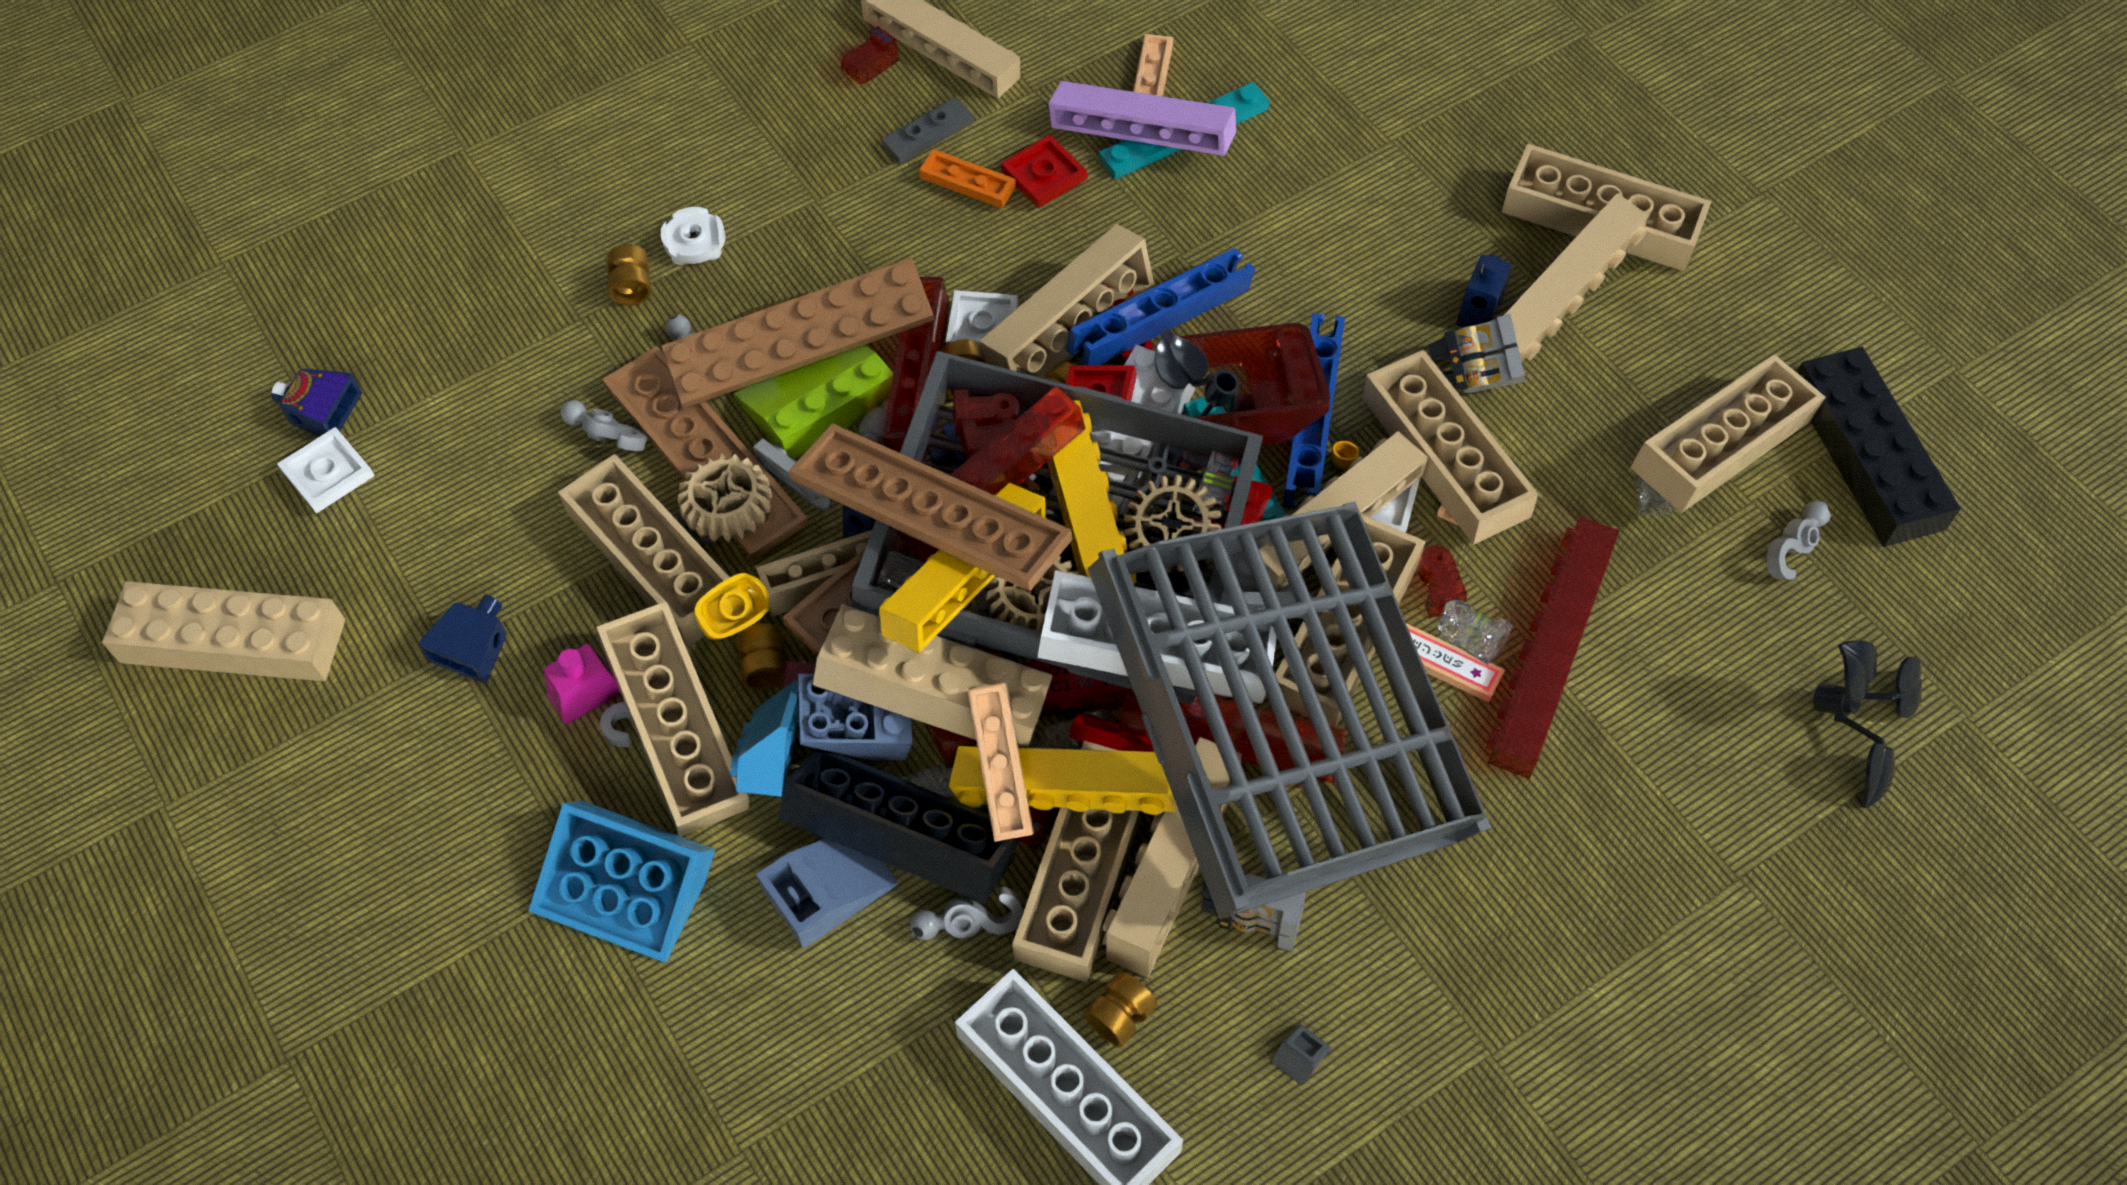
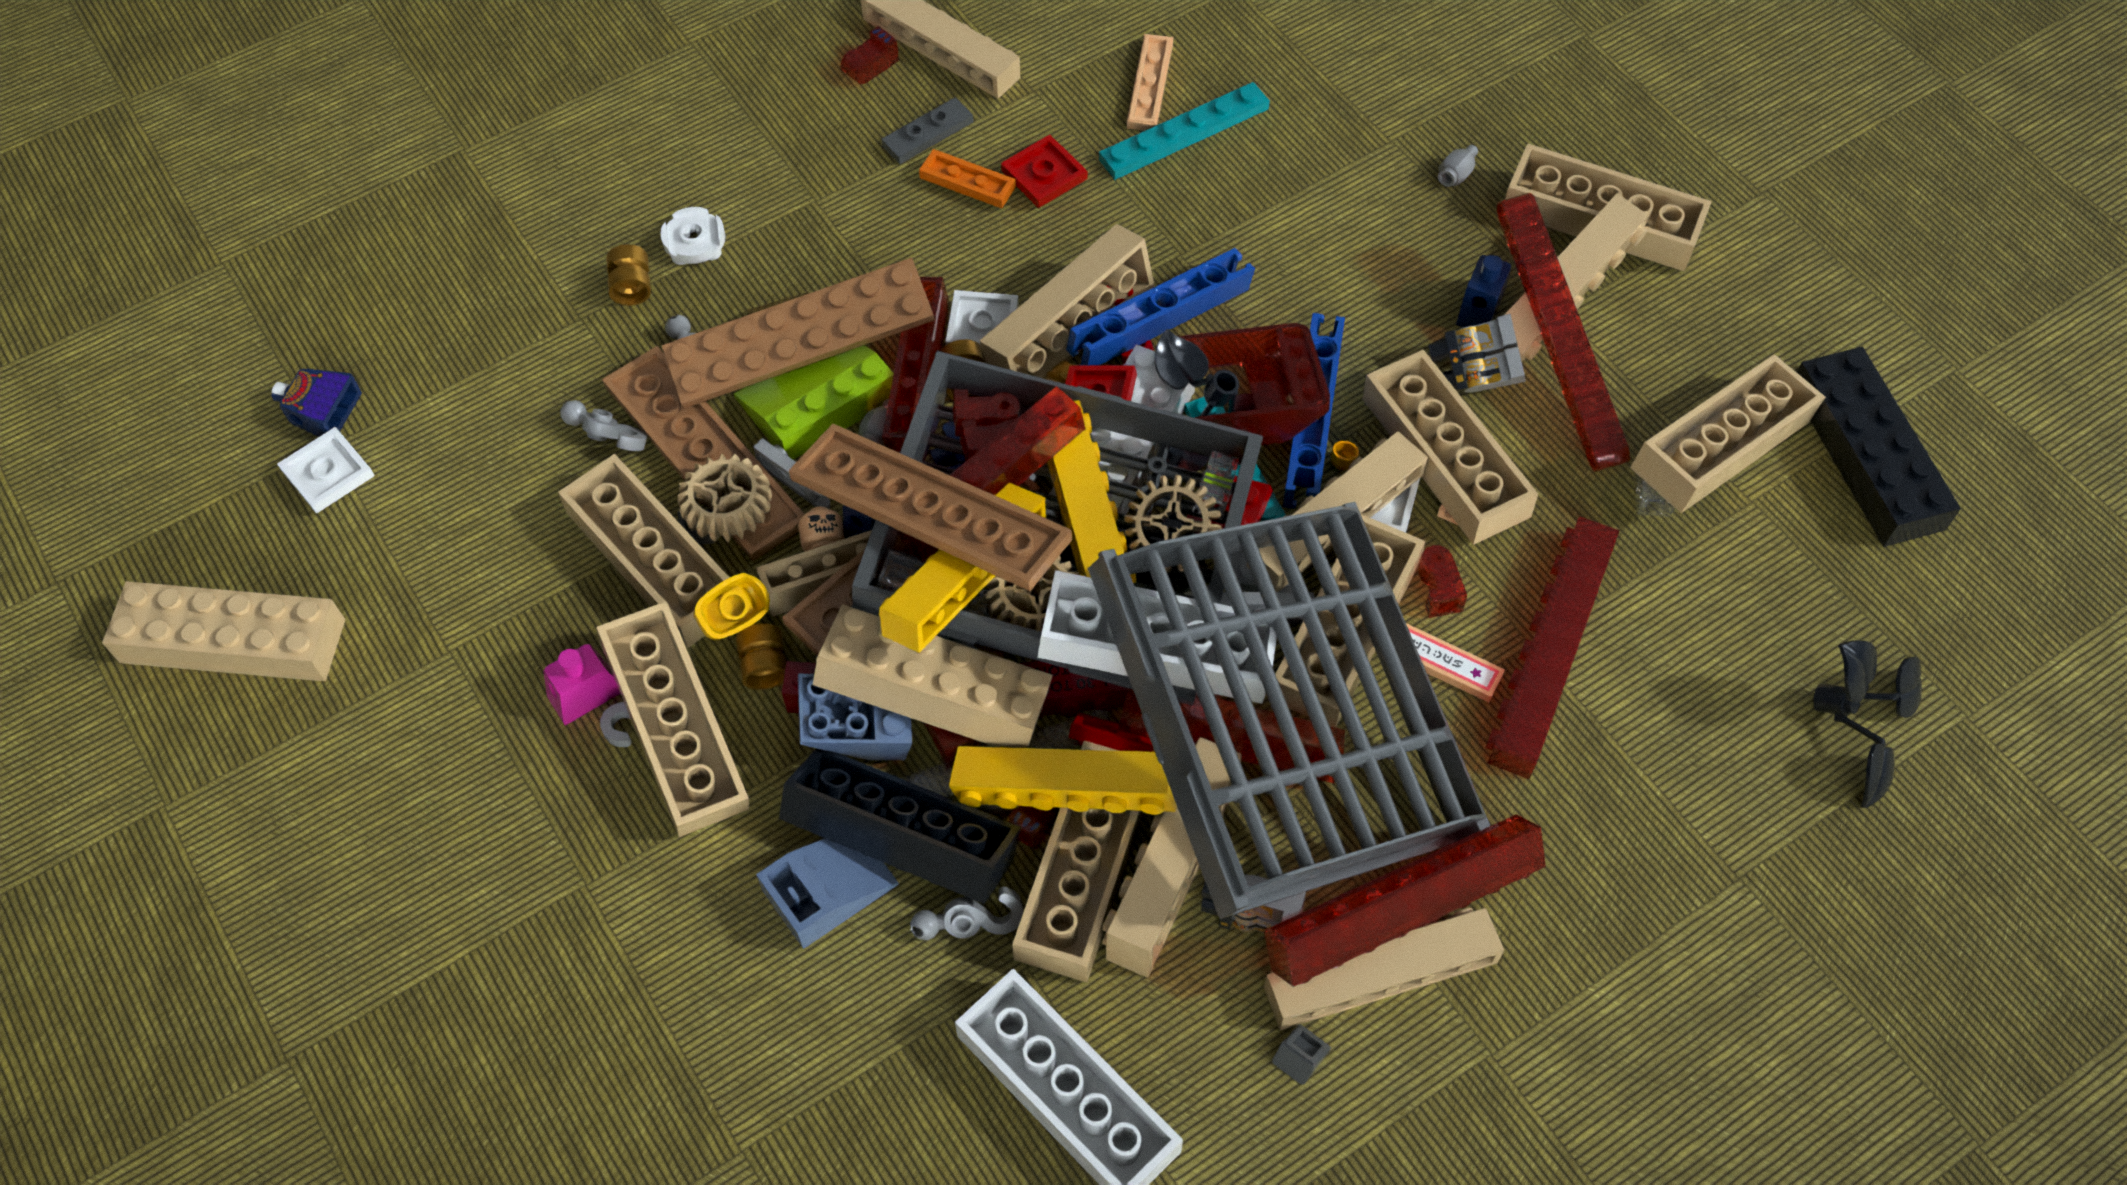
(467, 639): dark blue torso -> none
(620, 879): dark azure slope -> none
(767, 745): dark azure slope -> none
(820, 528): none -> light nougat head
(1000, 762): light nougat tile -> none
(1124, 1005): pearl gold wheel -> none
(1143, 118): lavender brick -> none
(1403, 964): none -> tan brick
(1404, 900): none -> clear red brick
(1457, 166): none -> light grey plant
(1473, 631): clear leg -> none
(1563, 332): none -> clear red beam
(1798, 537): light grey piece -> none

